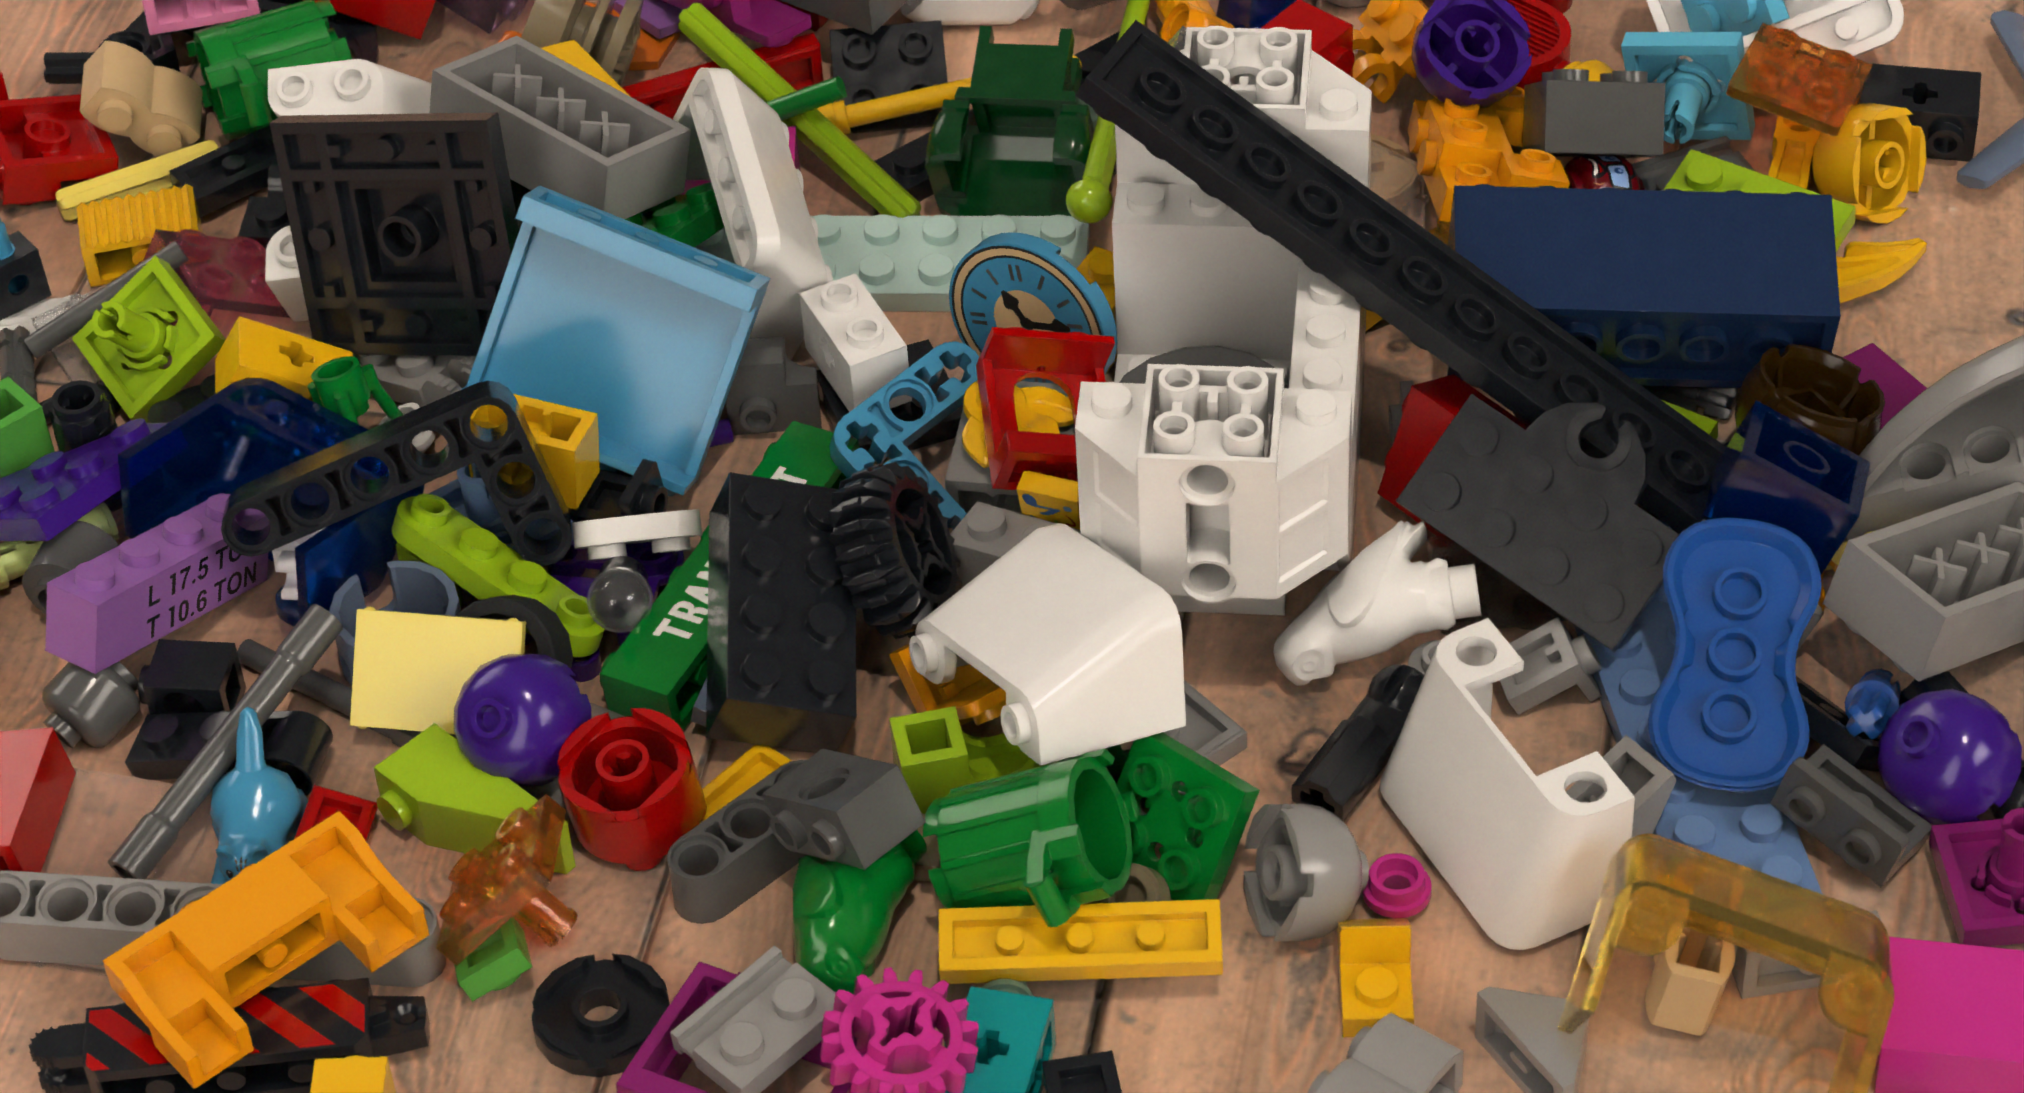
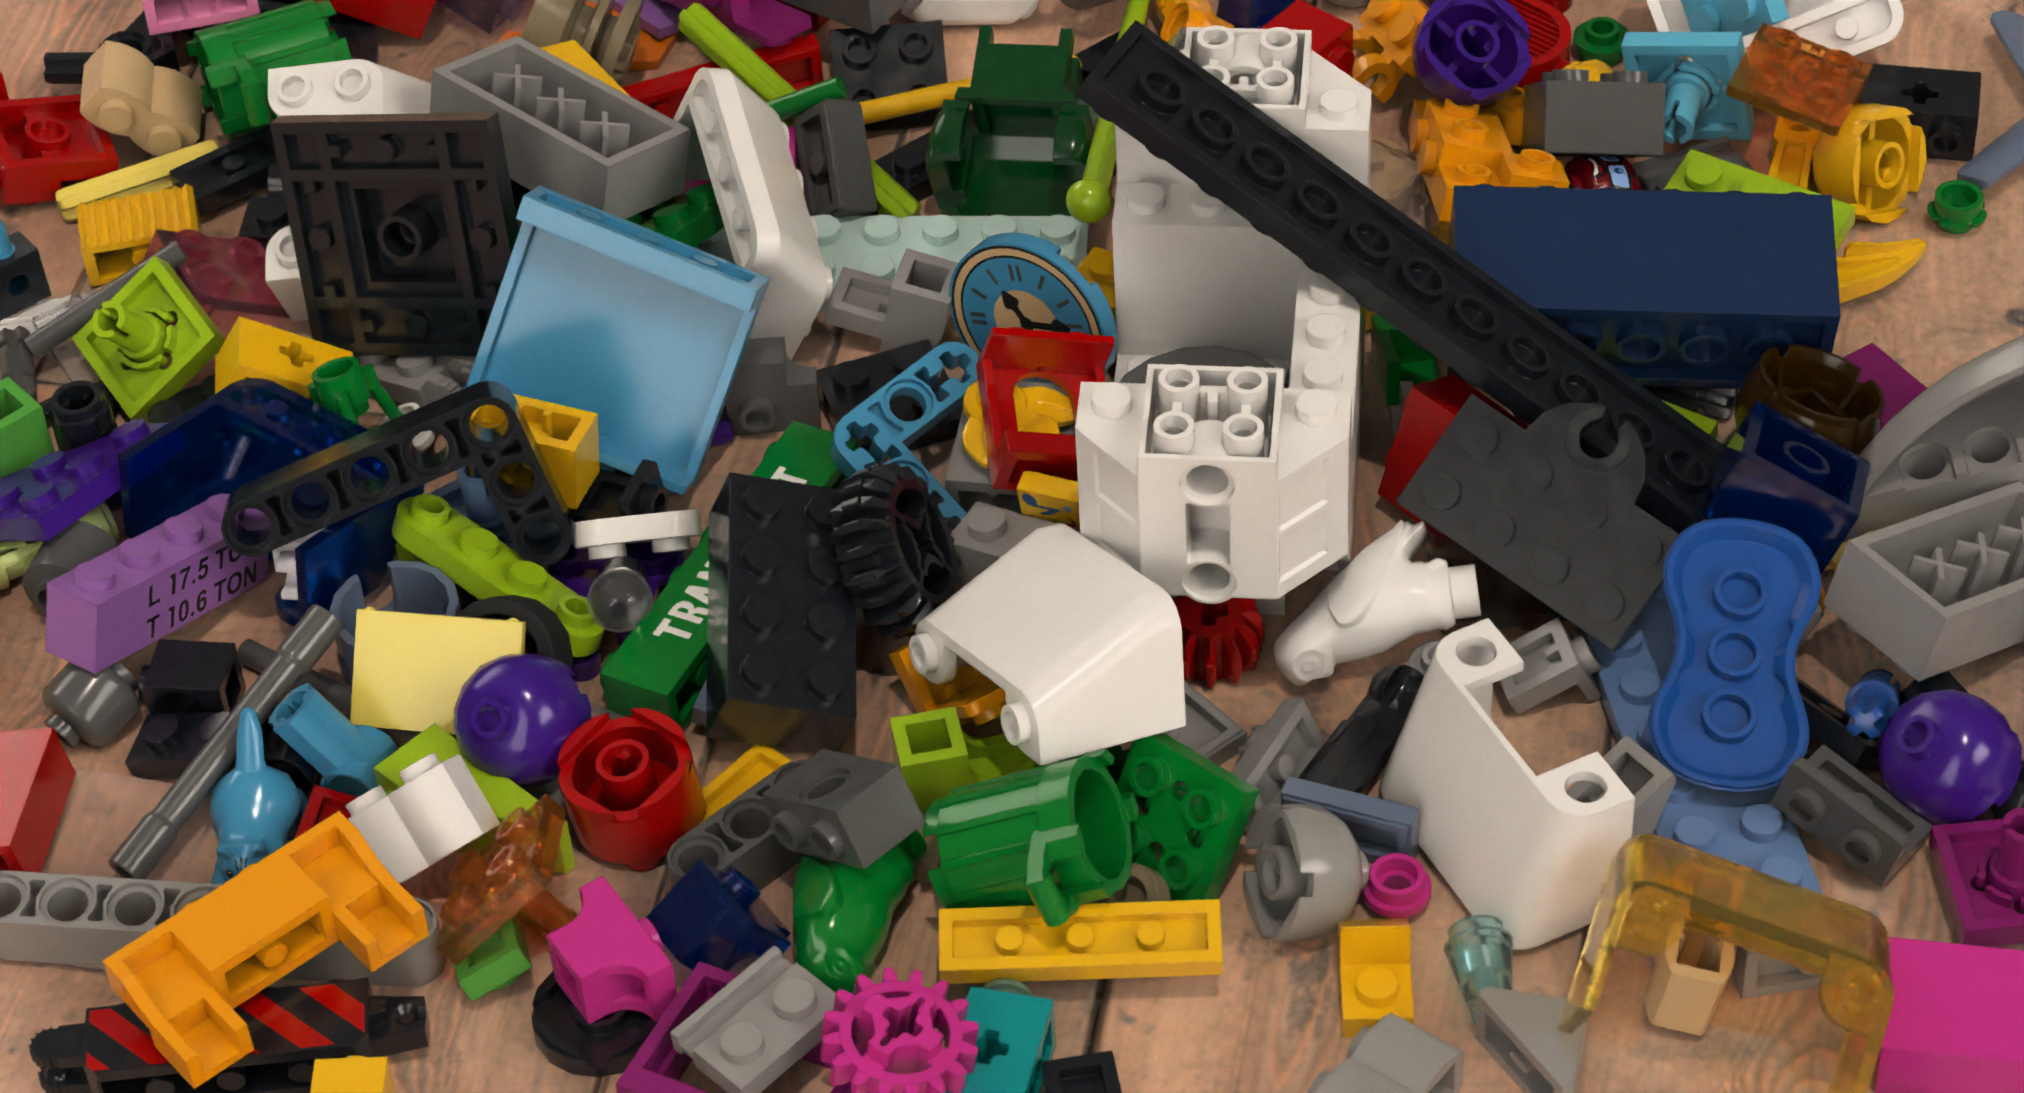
(330, 741): none -> dark azure piece
(425, 818): none -> white brick
(610, 958): none -> dark pink brick
(716, 919): none -> clear blue brick
(835, 159): none -> dark grey slope
(852, 340): white brick -> none
(895, 310): none -> light grey brick
(1219, 638): none -> red gear
(1278, 751): none -> light grey hinge
(1377, 824): none -> sand blue tile
(1398, 360): none -> green panel
(1480, 956): none -> clear light blue cone
(1600, 40): none -> green plate
(1957, 207): none -> green plate

